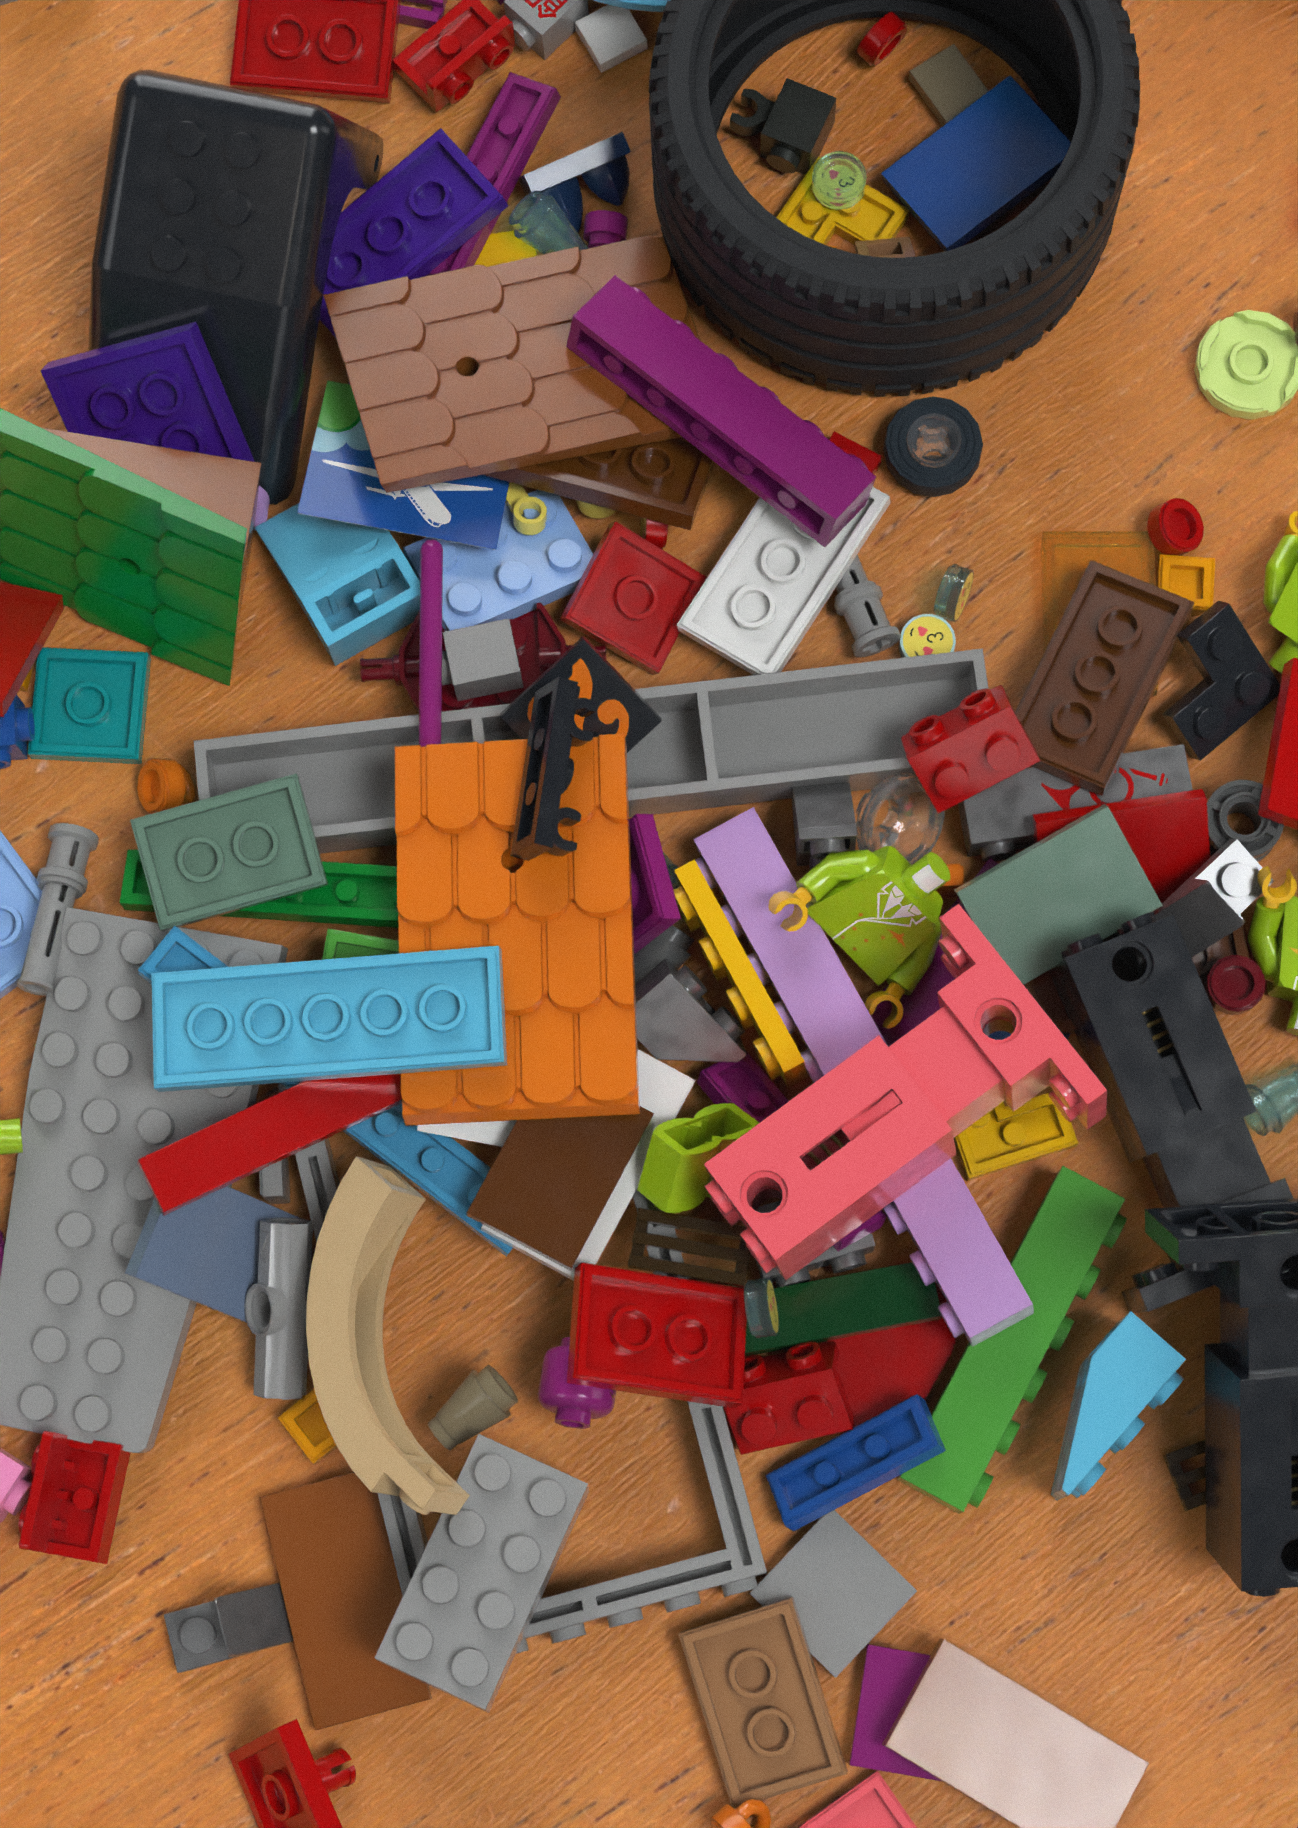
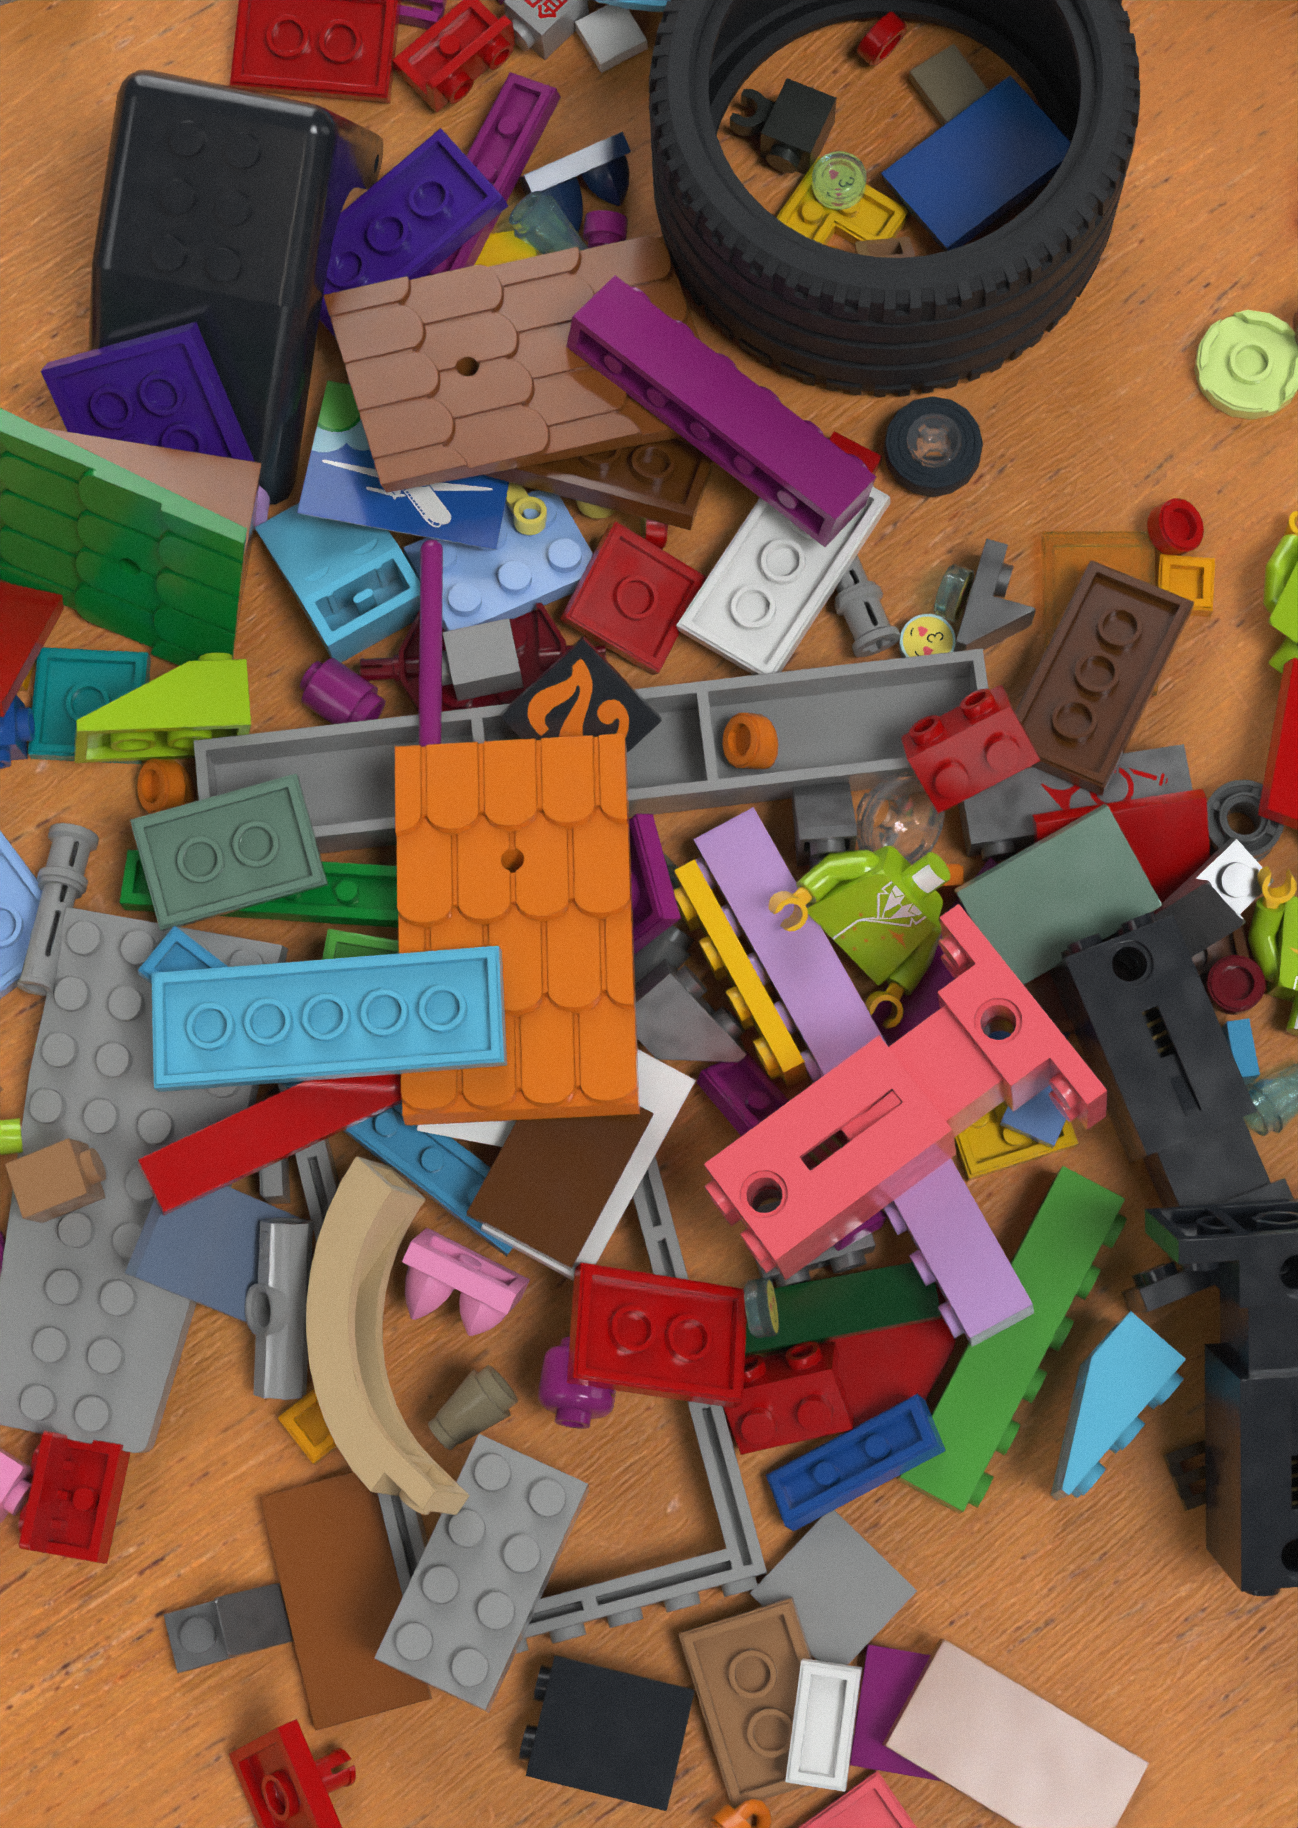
(57, 1180): none -> medium nougat brick
(169, 713): none -> lime slope
(340, 693): none -> magenta brick
(443, 1265): none -> bright pink tile
(549, 770): black plate -> none
(607, 1732): none -> black brick
(642, 1239): dark brown tile -> none
(678, 1150): lime brick -> none
(750, 741): none -> orange tile
(823, 1724): none -> white tile
(988, 617): none -> flat silver slope
(1036, 1119): none -> medium blue tile
(1233, 686): black plate -> none
(1241, 1043): none -> dark azure plate

